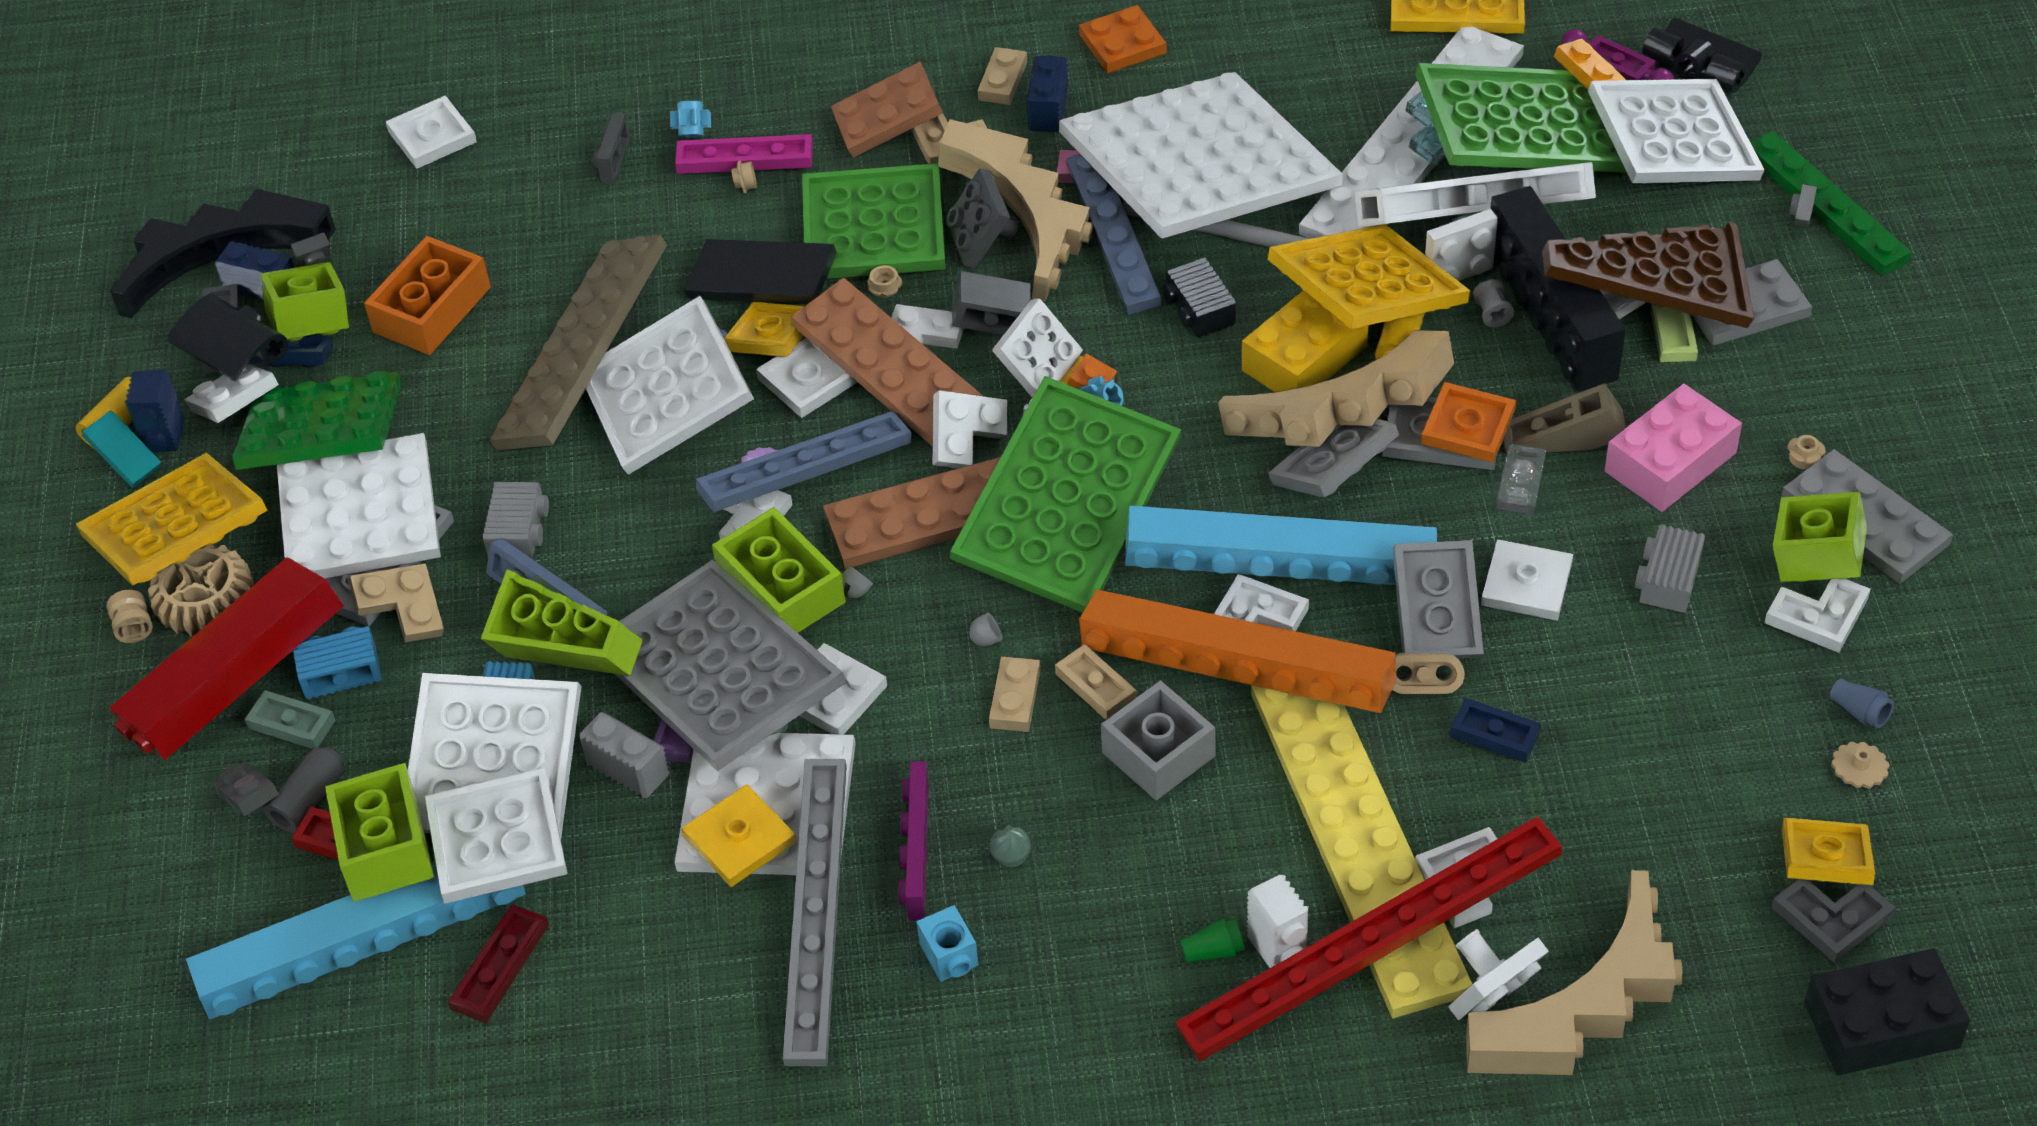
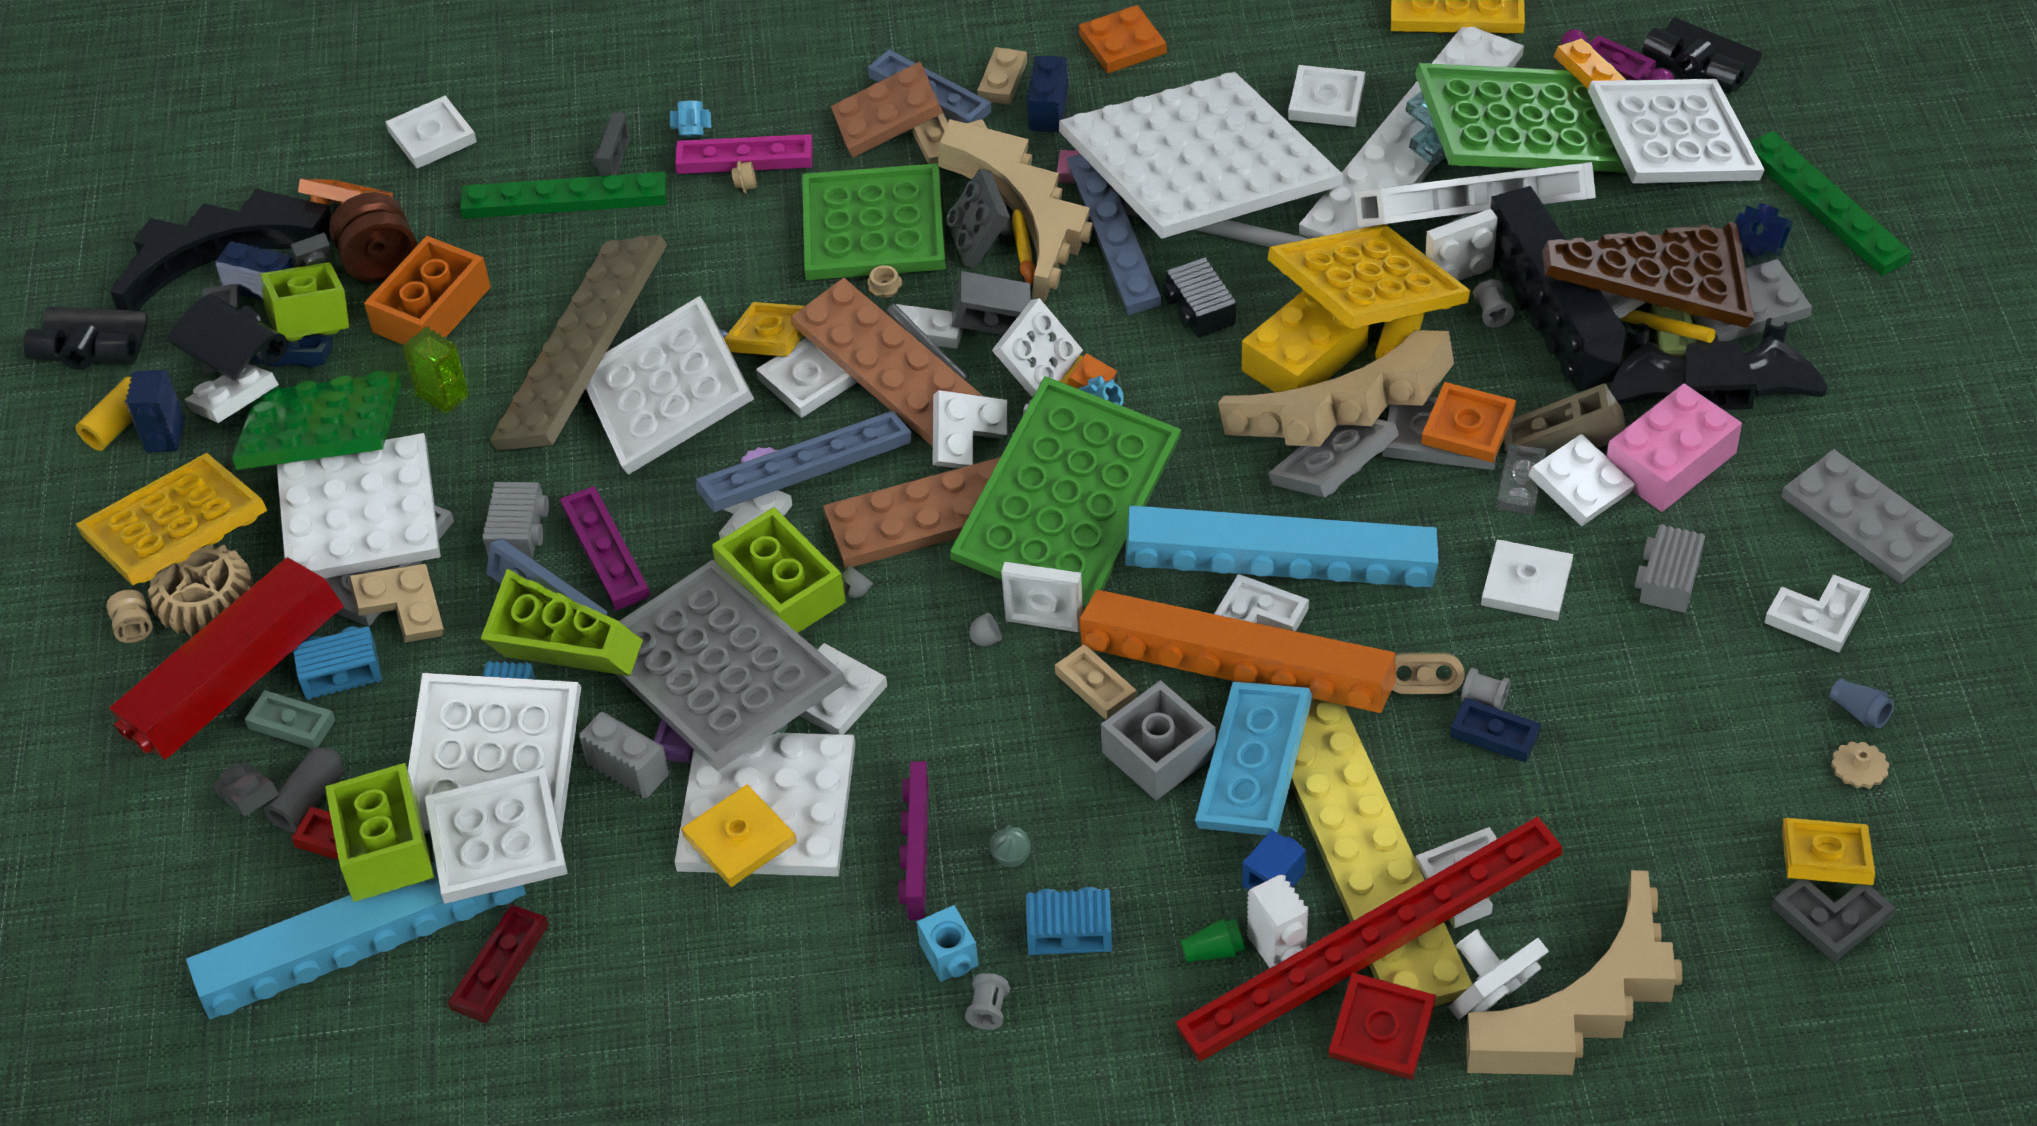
(87, 336): none -> black panel
(121, 449): teal tile -> none
(334, 191): none -> orange plate
(371, 236): none -> copper wheel
(436, 370): none -> clear neon green brick
(564, 195): none -> green plate
(605, 548): none -> magenta plate
(760, 271): black tile -> none
(815, 914): light grey plate -> none
(904, 321): none -> dark grey bar
(954, 100): none -> sand blue plate
(987, 1001): none -> light grey bush
(1014, 694): tan plate -> none
(1023, 246): none -> yellow piece
(1042, 596): none -> white plate
(1068, 921): none -> dark azure brick
(1254, 758): none -> medium azure plate
(1274, 857): none -> blue brick
(1326, 95): none -> white plate
(1382, 1026): none -> red plate
(1438, 598): light grey plate -> none
(1485, 689): none -> light grey bush
(1581, 479): none -> white plate
(1670, 325): none -> yellow bar
(1716, 370): none -> black torso
(1774, 233): none -> clear blue brick
(1802, 205): light grey plate -> none
(1805, 451): tan plate -> none
(1820, 537): lime brick -> none
(1886, 1011): black brick -> none

